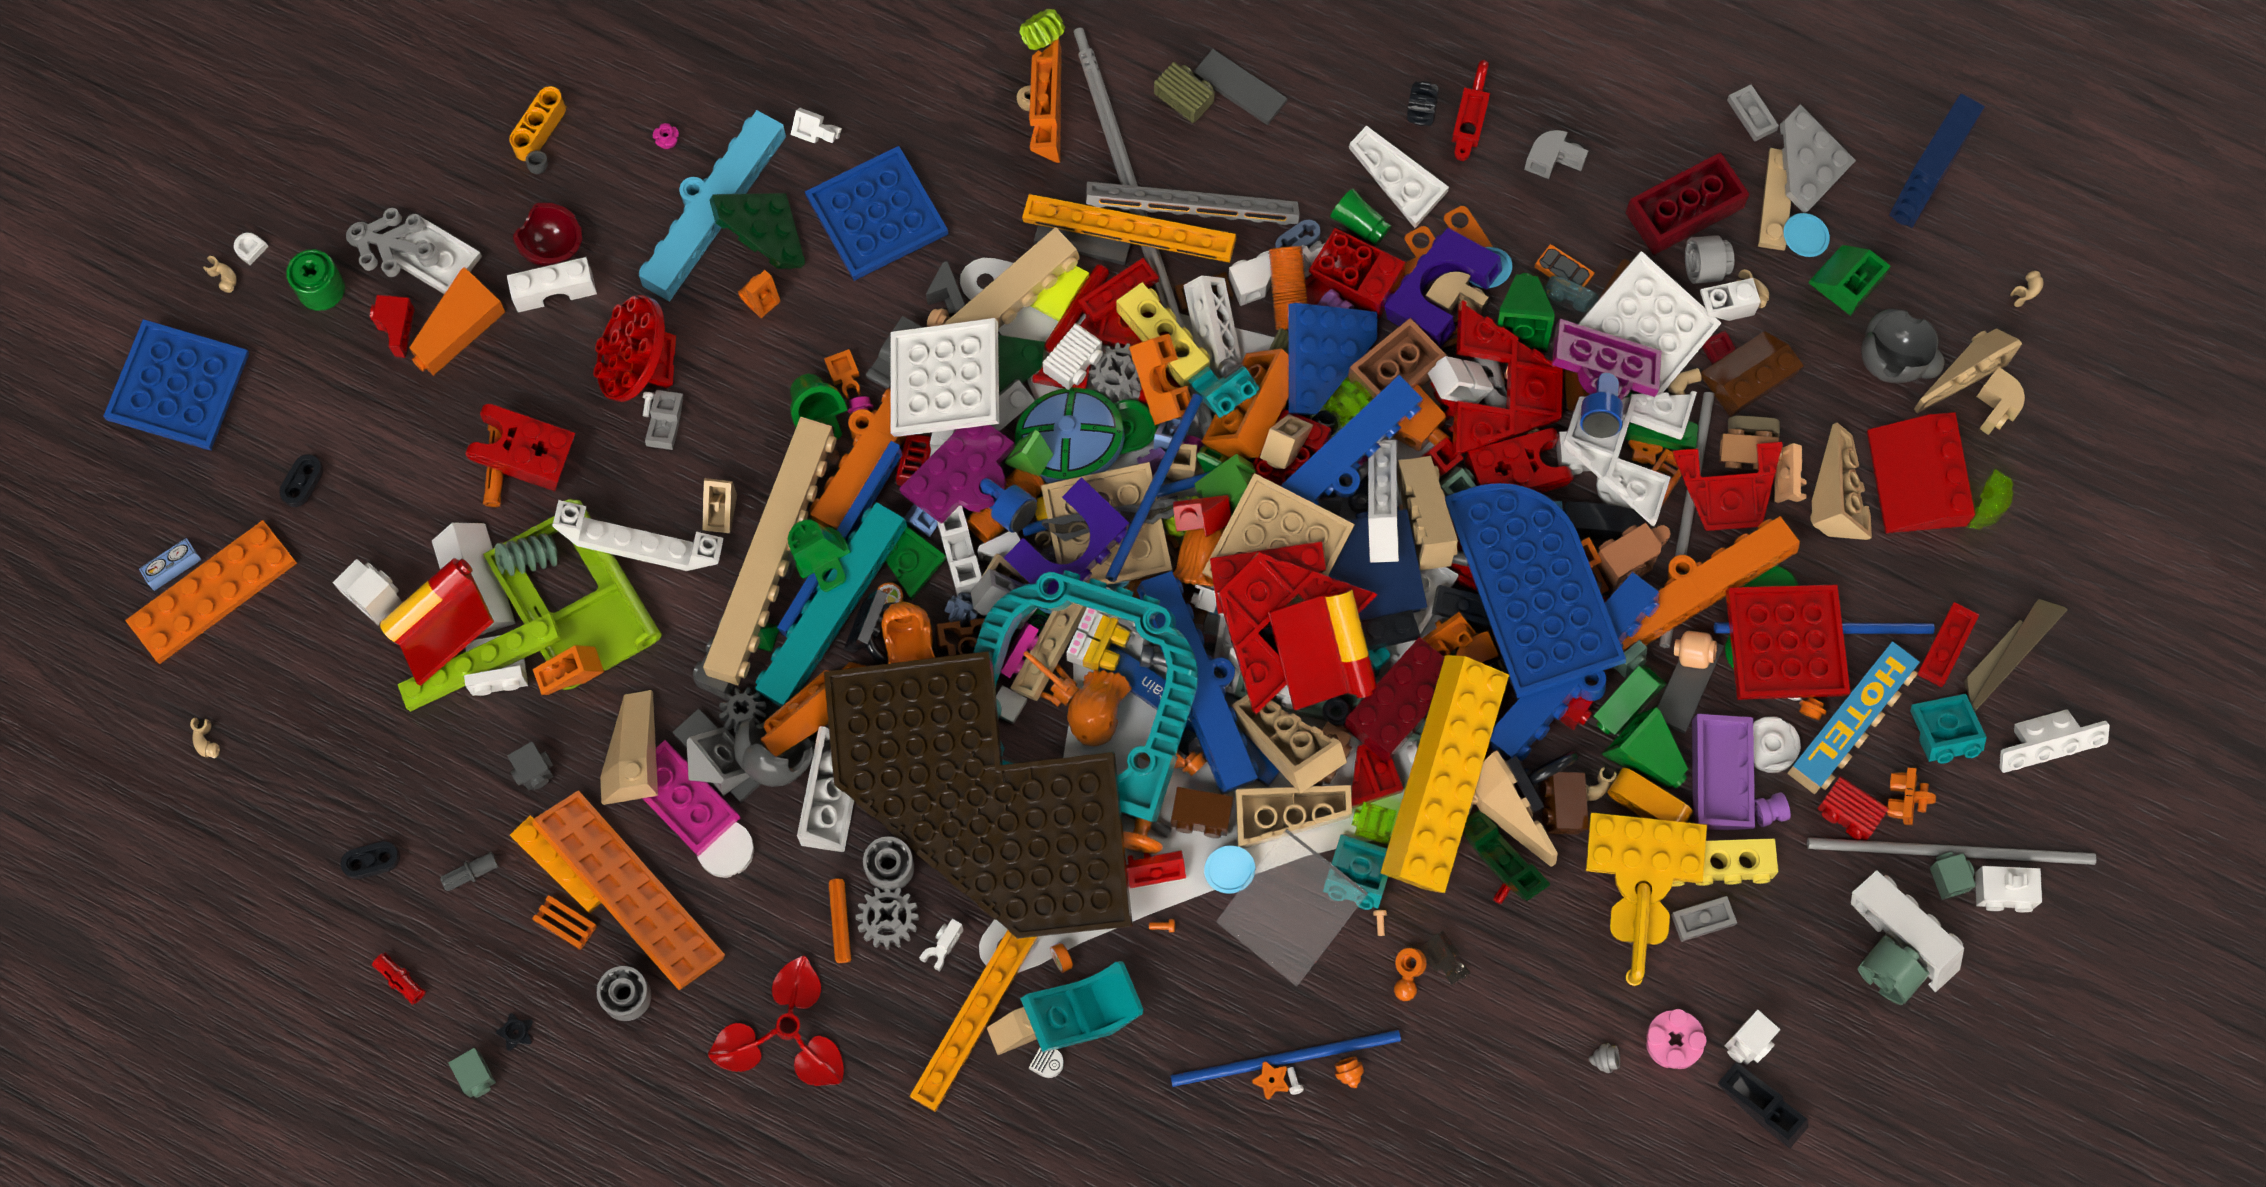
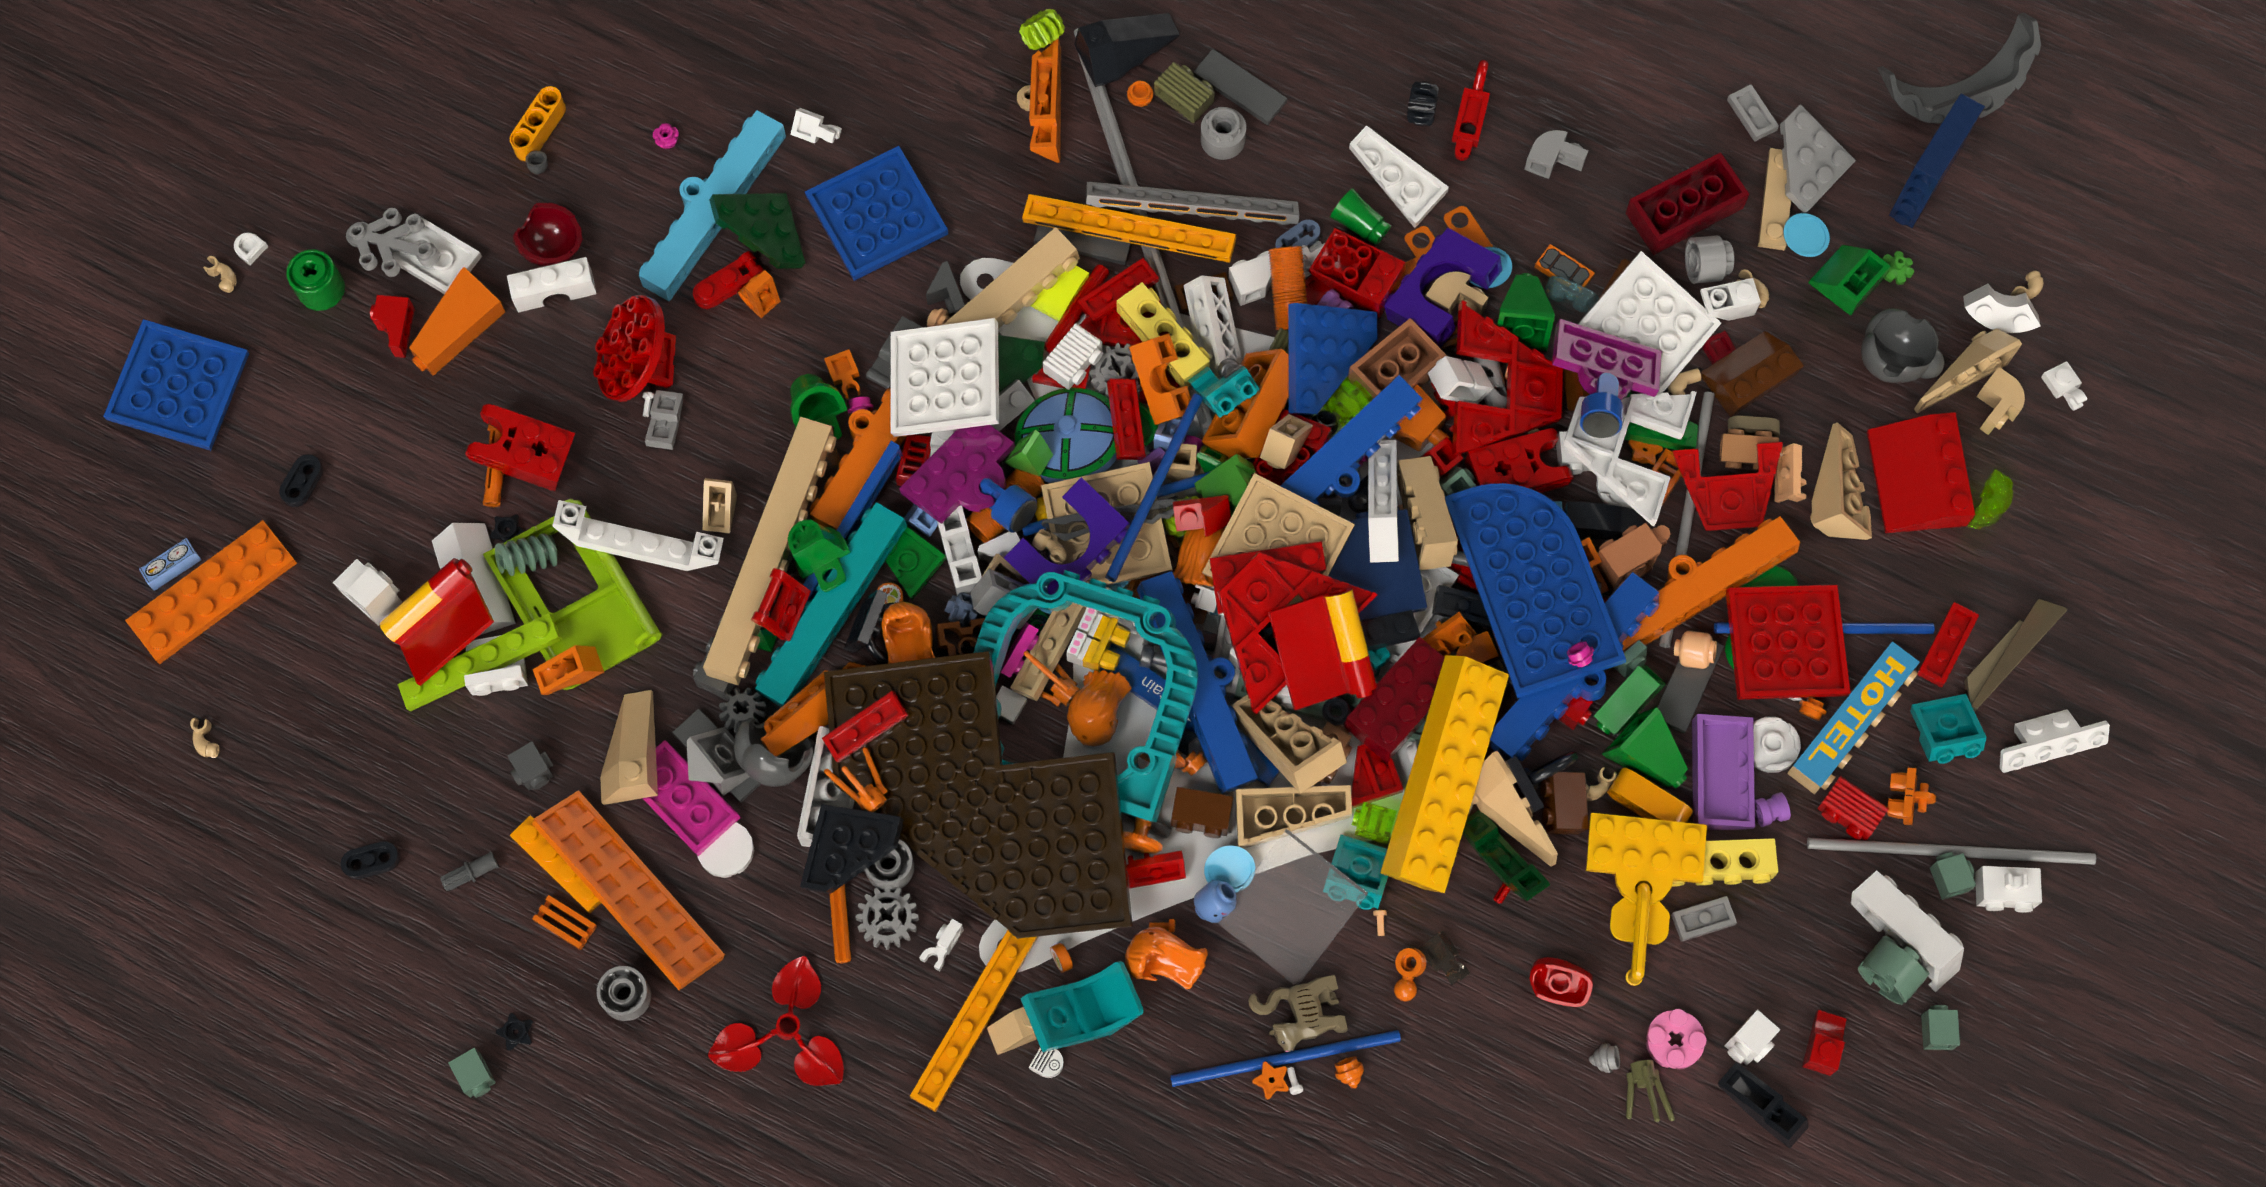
(398, 978): red pin -> none
(503, 523): none -> black plate
(726, 281): none -> red plate
(787, 607): none -> red plate
(846, 845): none -> black plate
(865, 726): none -> red tile
(868, 797): none -> orange plant
(1043, 540): none -> tan arm
(1120, 44): none -> black wedge
(1126, 419): none -> red tile
(1140, 93): none -> orange plate
(1164, 954): none -> orange piece
(1215, 901): none -> medium blue head
(1223, 145): none -> light grey piece
(1306, 1007): none -> dark tan animal
(1560, 982): none -> red piece
(1580, 654): none -> dark pink plate
(1646, 1077): none -> olive plant
(1825, 1043): none -> red arch
(1899, 268): none -> bright green plant
(1940, 1028): none -> sand green brick
(1987, 86): none -> dark grey windscreen
(2001, 311): none -> white brick
(2064, 382): none -> white plate

